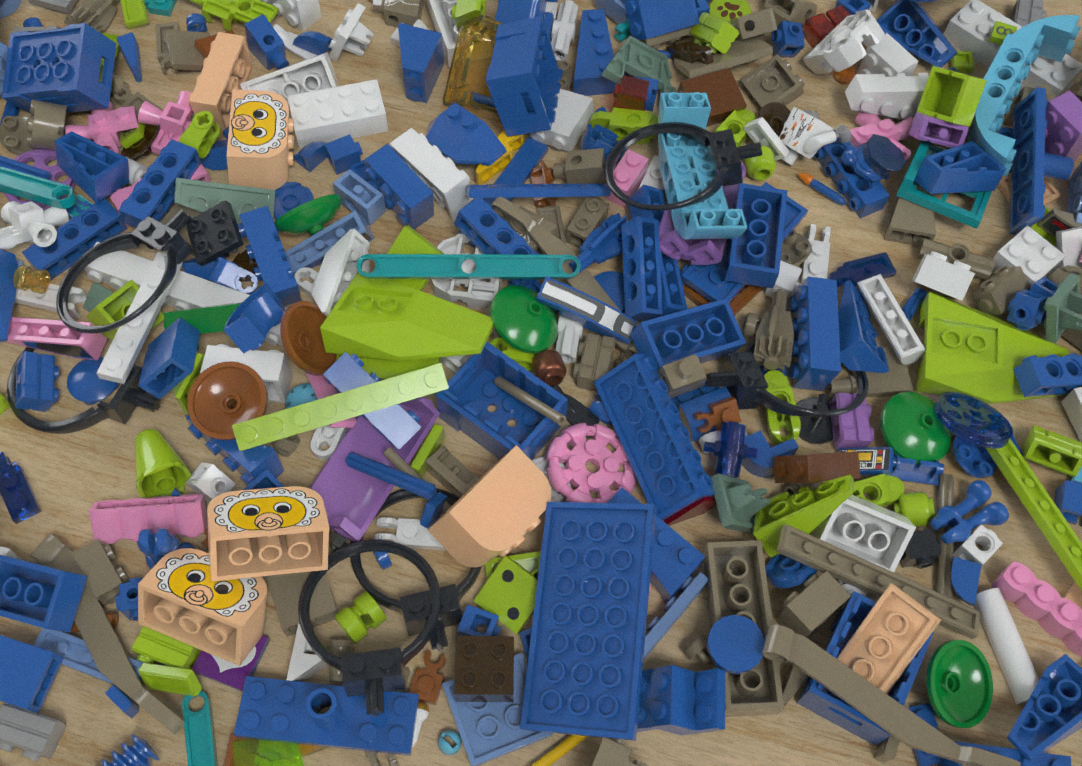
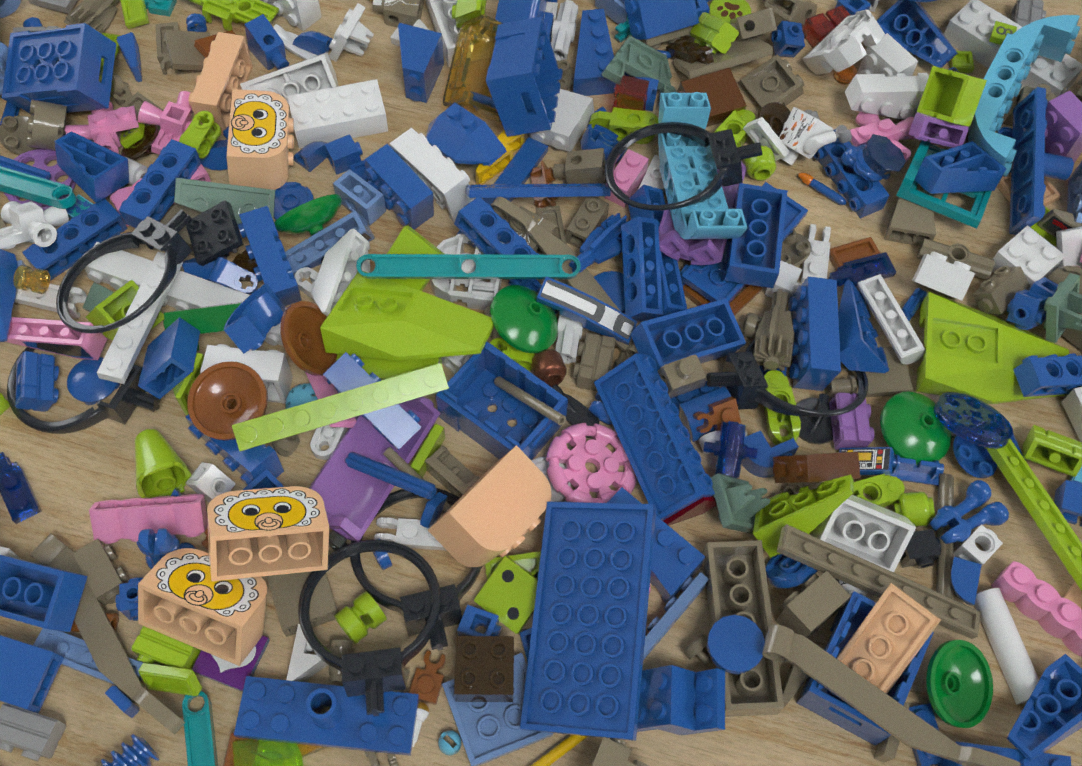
(852, 251): none -> dark orange tile

